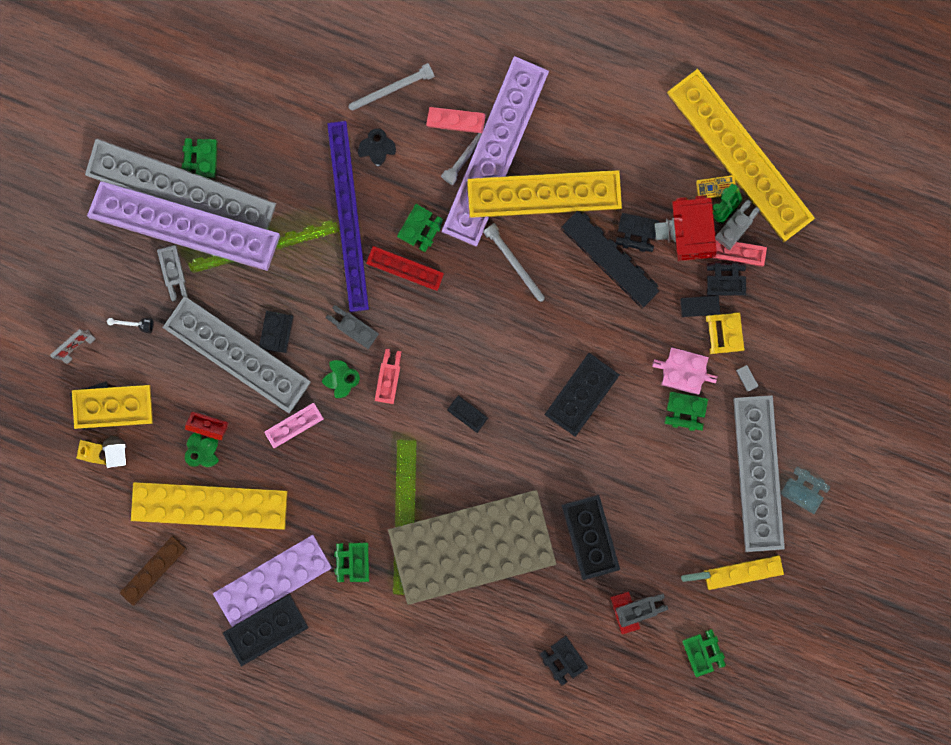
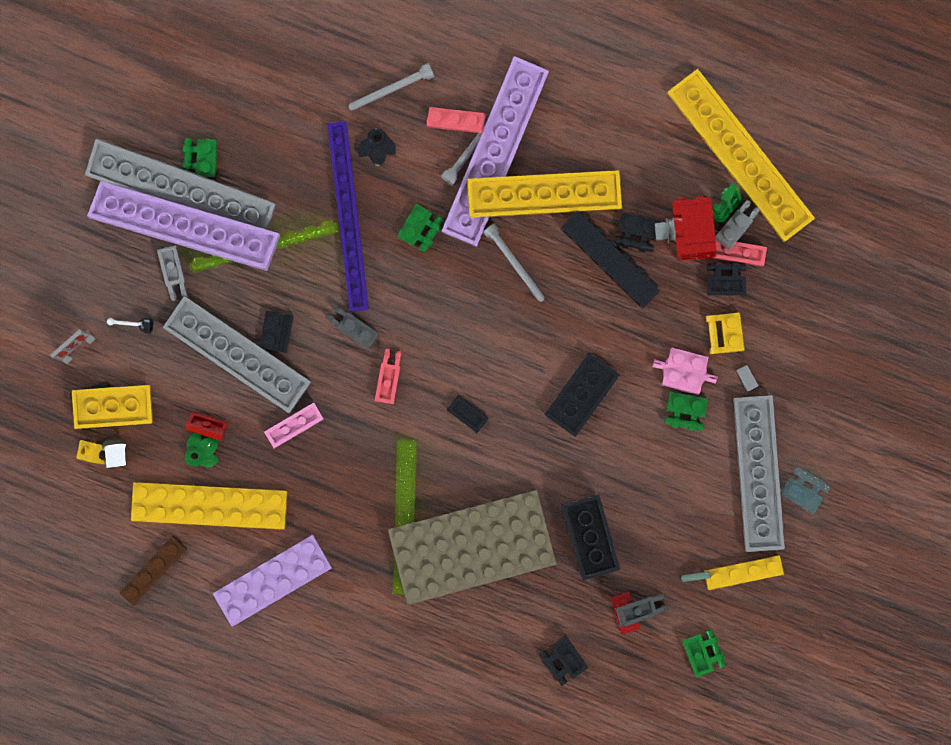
(265, 630): black plate -> none
(338, 378): green plate -> none
(358, 562): green plate -> none
(405, 268): red plate -> none
(700, 306): black tile -> none
(714, 186): yellow tile -> none

